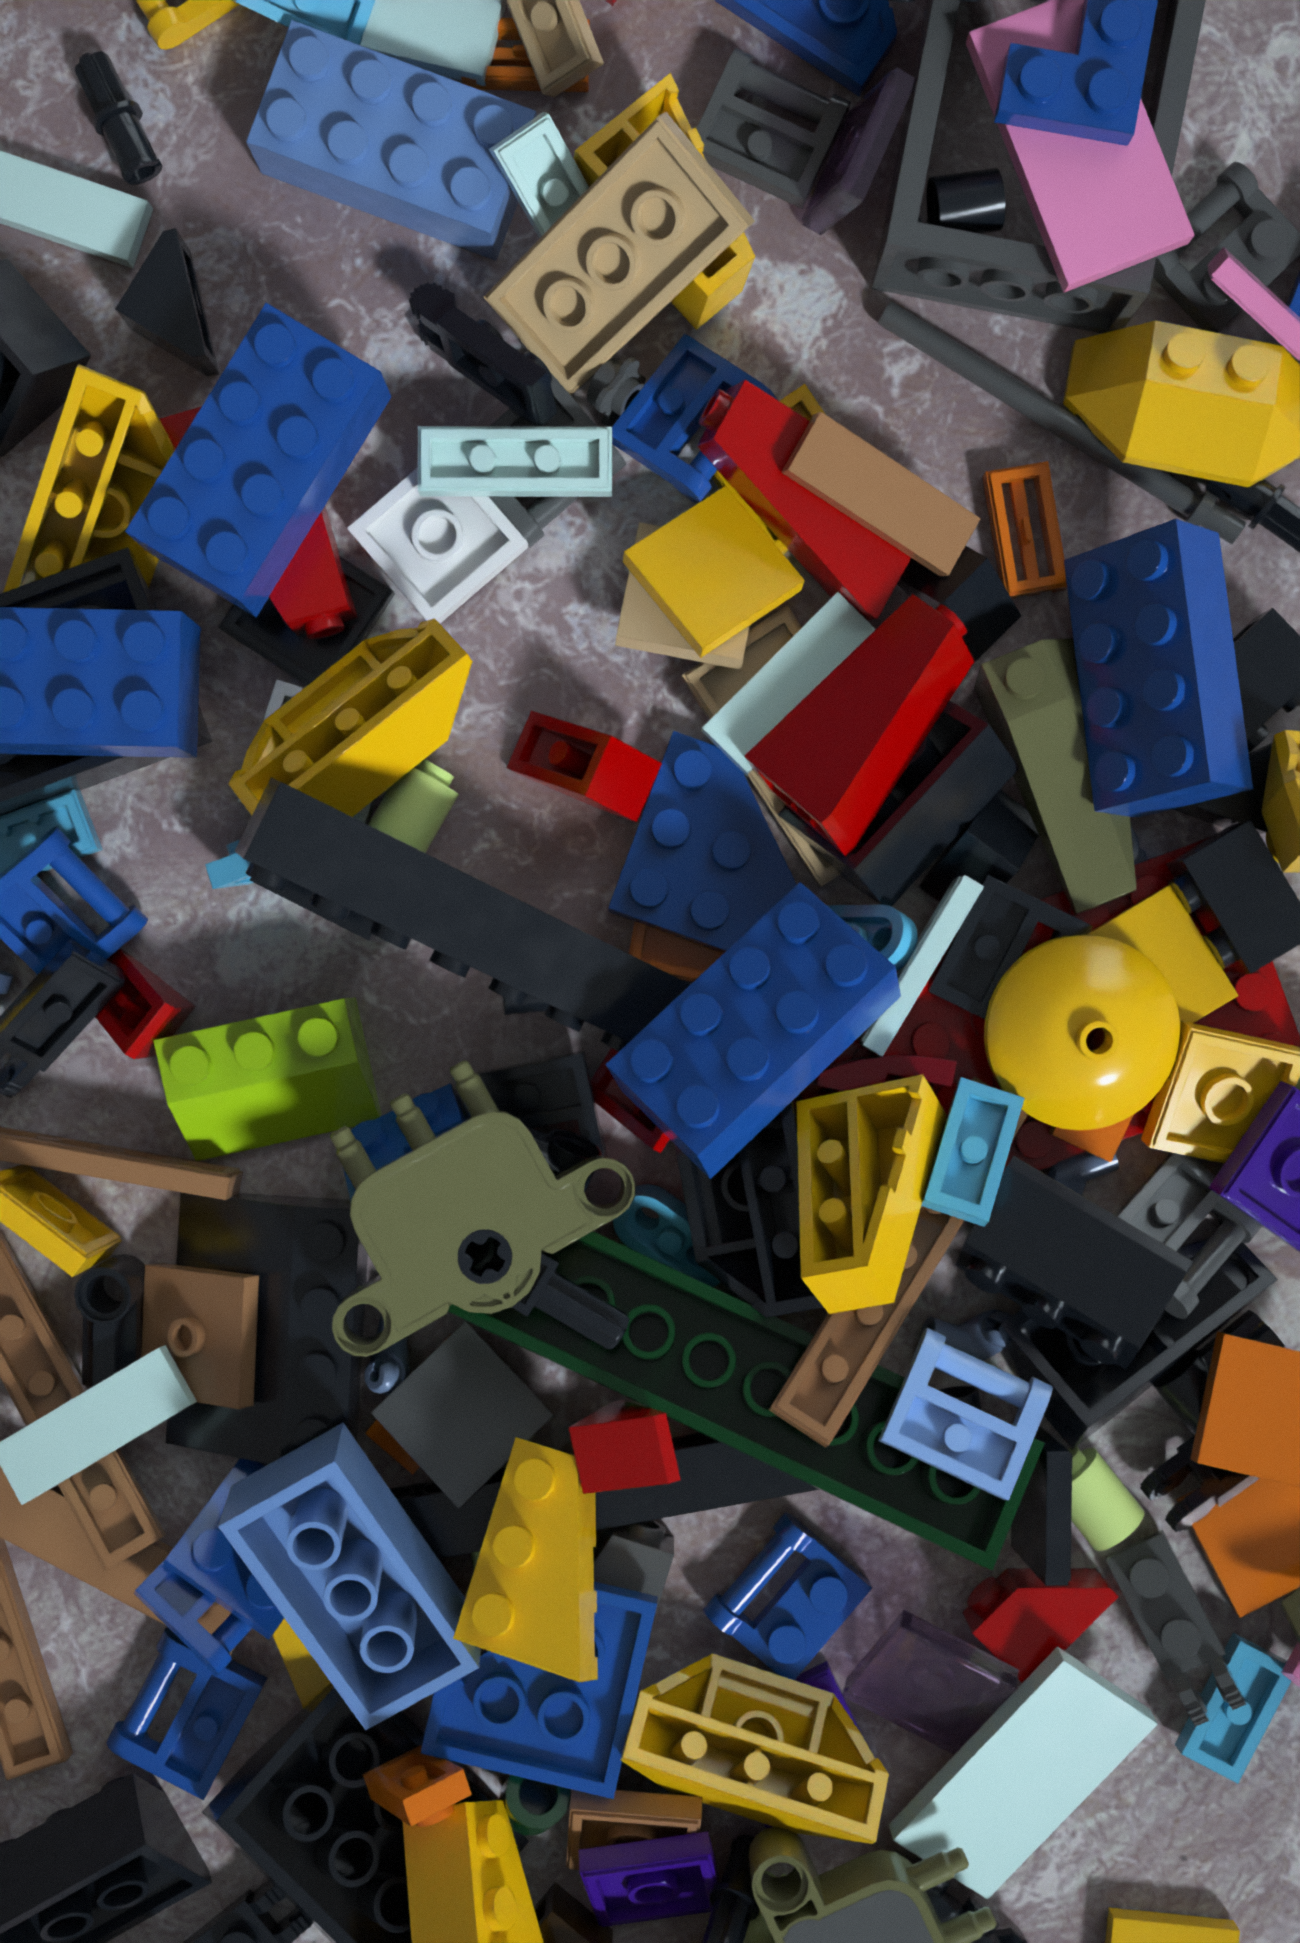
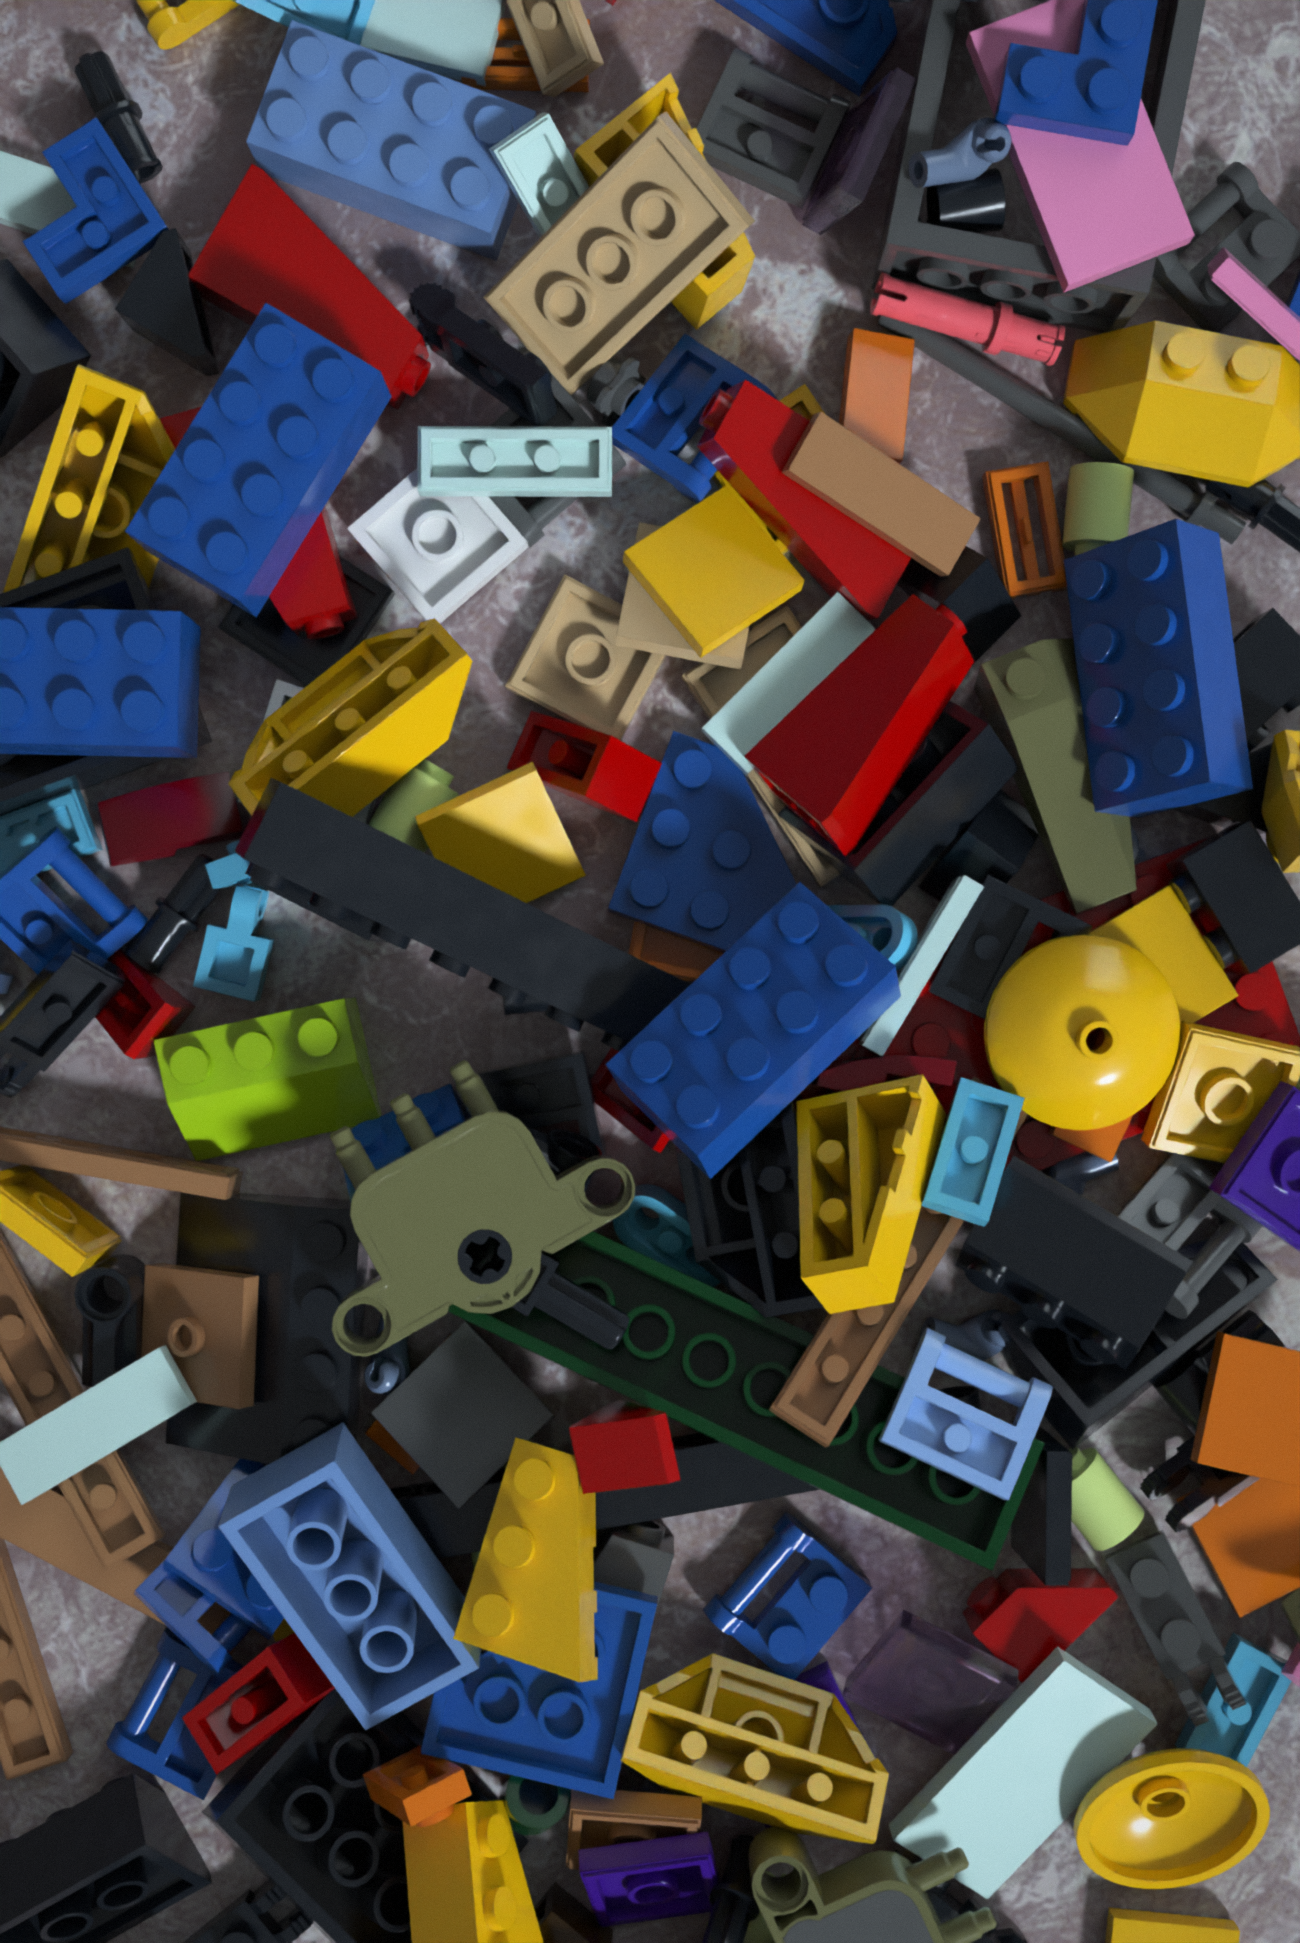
(111, 218): none -> blue plate
(169, 817): none -> dark red slope
(174, 917): none -> black axle
(234, 956): none -> medium azure plate
(257, 1702): none -> red slope
(280, 257): none -> red slope
(504, 836): none -> yellow tile
(577, 667): none -> tan tile
(877, 389): none -> orange tile
(963, 157): none -> sand blue arm
(991, 326): none -> coral pin
(1097, 505): none -> yellowish green brick
(1171, 1819): none -> yellow dish

